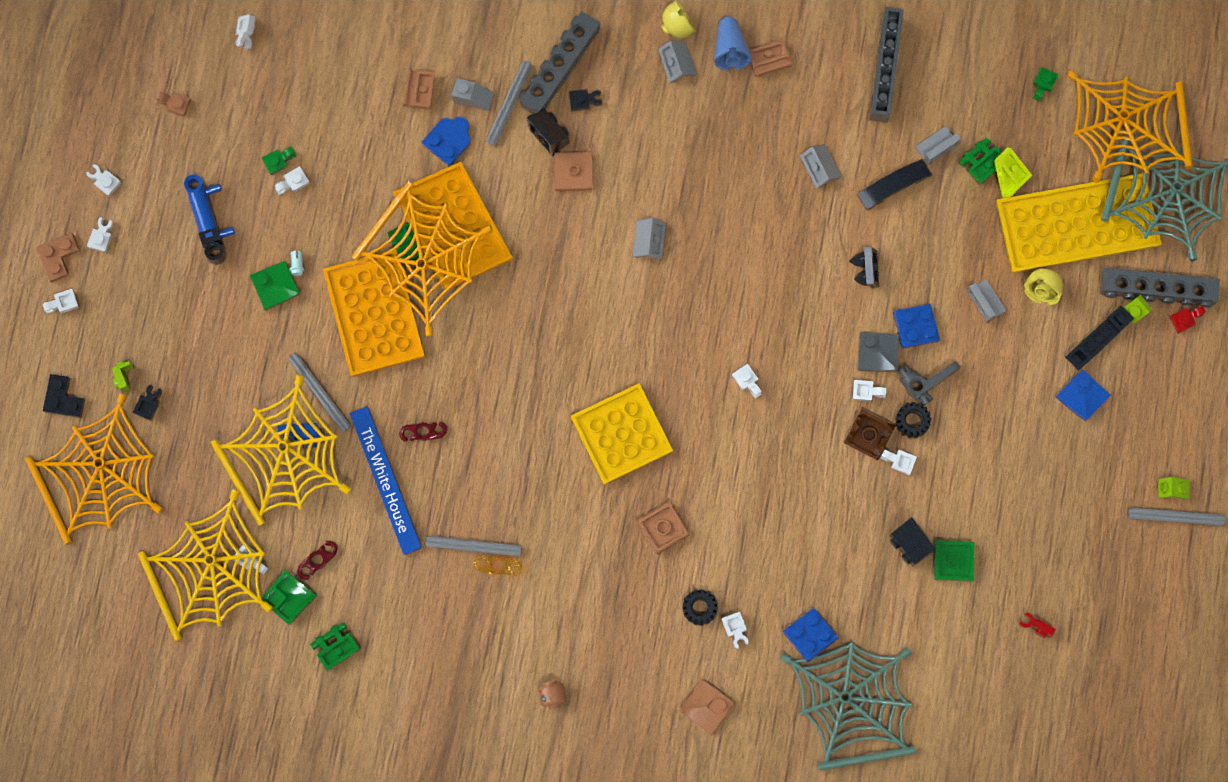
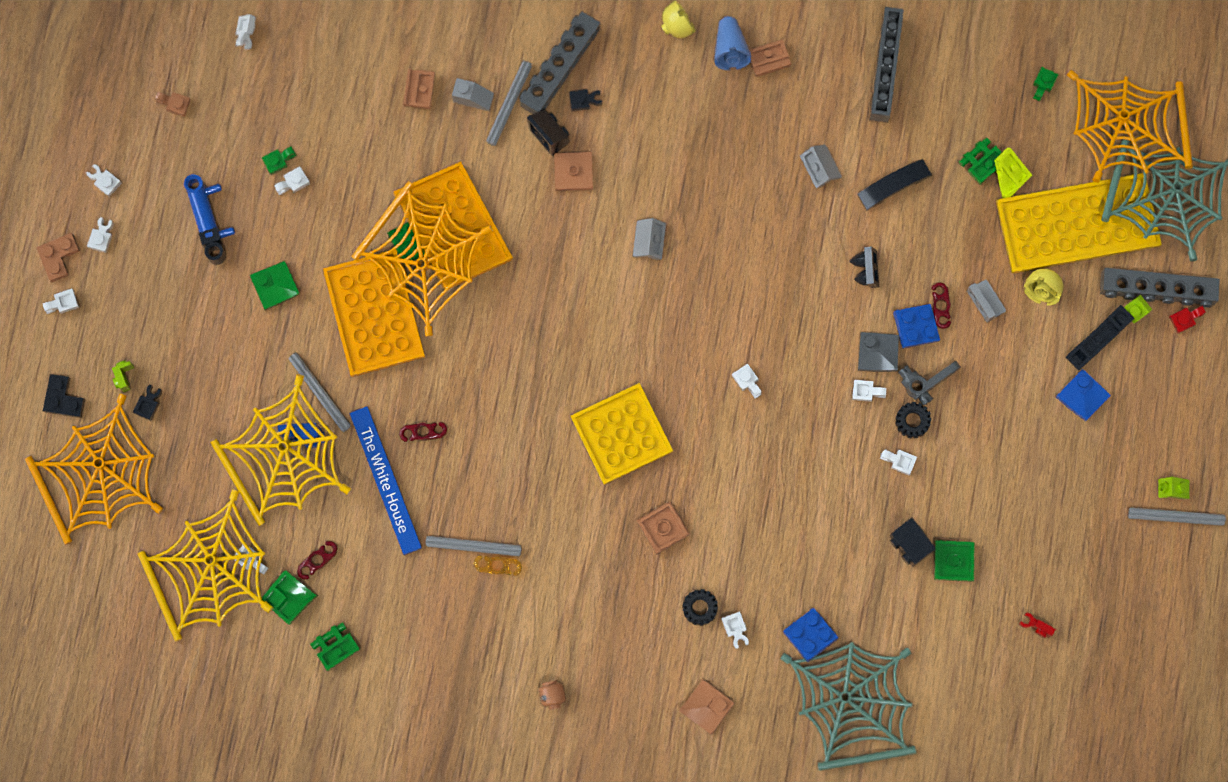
(296, 264): light aqua pin -> none
(448, 139): blue plate -> none
(677, 60): light grey panel -> none
(870, 433): reddish brown slope -> none
(937, 145): light grey panel -> none
(941, 297): none -> dark red piece

